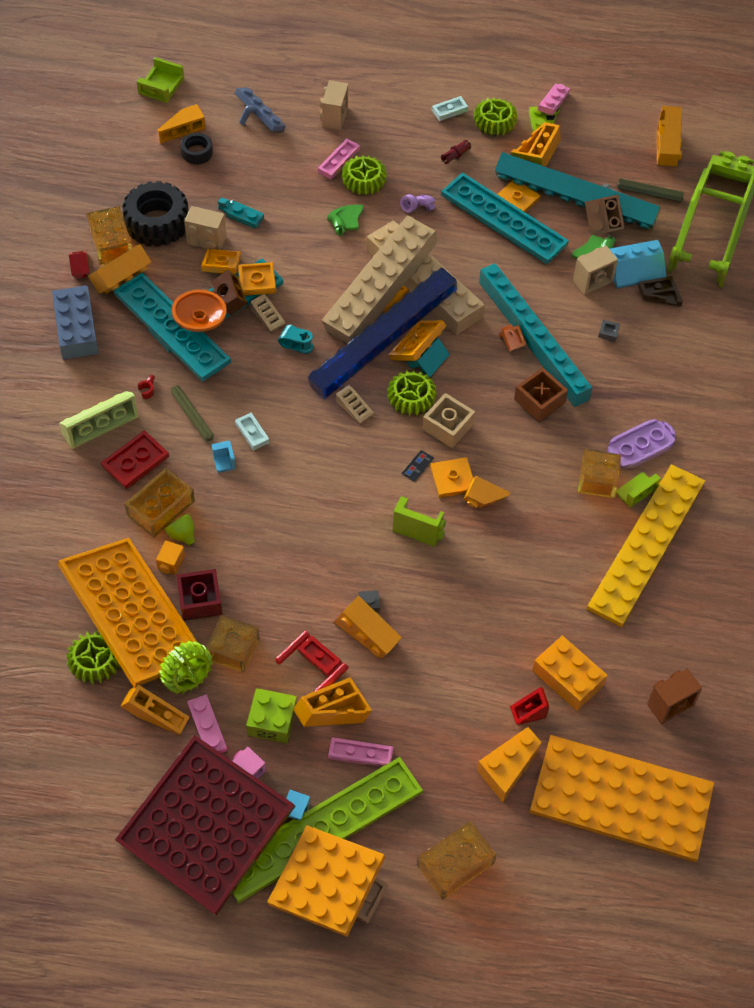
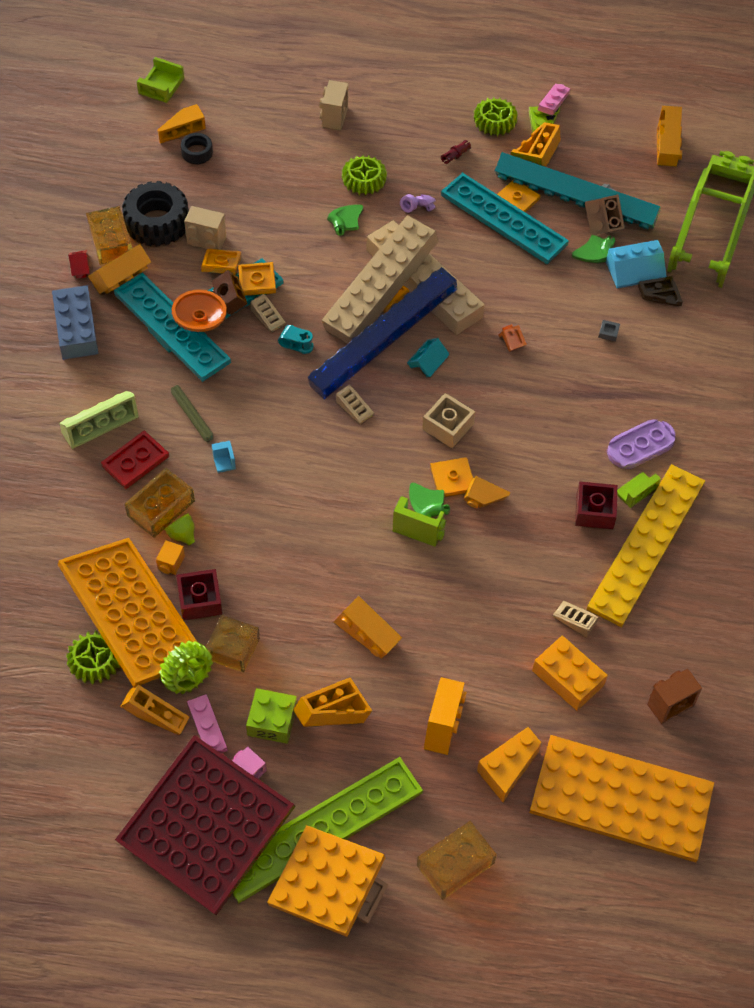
(147, 384): red piece -> none
(240, 212): teal hinge -> none
(252, 431): light aqua plate -> none
(256, 106): sand blue plate -> none
(301, 802): medium azure panel -> none
(317, 655): red plate -> none
(338, 158): bright pink plate -> none
(360, 752): bright pink tile -> none
(371, 599): dark grey plate -> none
(410, 399): lime gear -> none
(417, 340): light orange plate -> none
(417, 465): black sticker -> none
(427, 501): none -> bright green arm
(443, 715): none -> light orange wedge
(450, 108): light aqua plate -> none
(531, 707): red slope -> none
(535, 334): teal brick -> none
(540, 394): dark orange brick -> none
(589, 617): none -> tan slope
(595, 270): tan brick -> none
(596, 505): none -> dark red brick
(599, 473): clear yellow brick -> none
(650, 189): olive axle -> none

